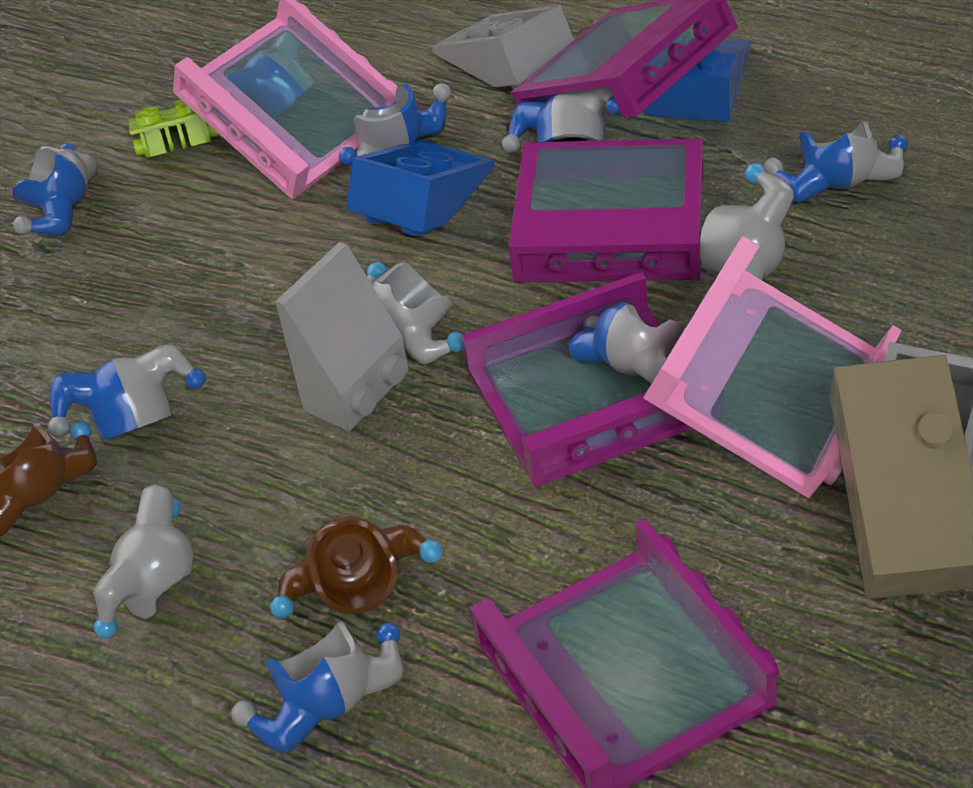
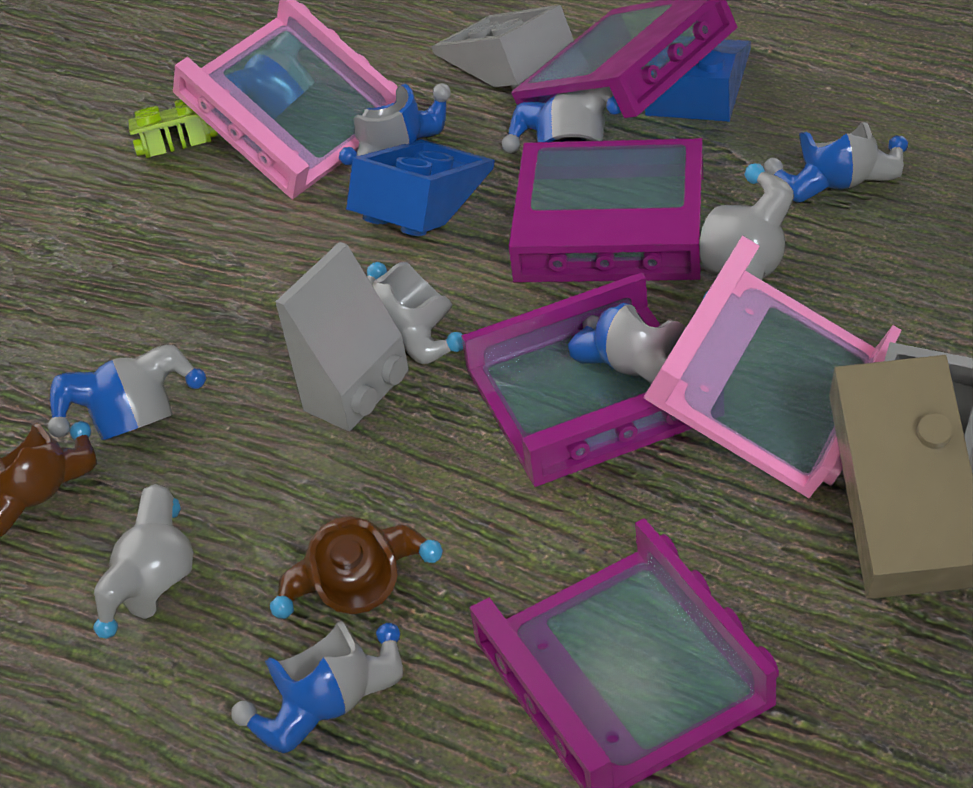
(54, 186): blue piece -> none

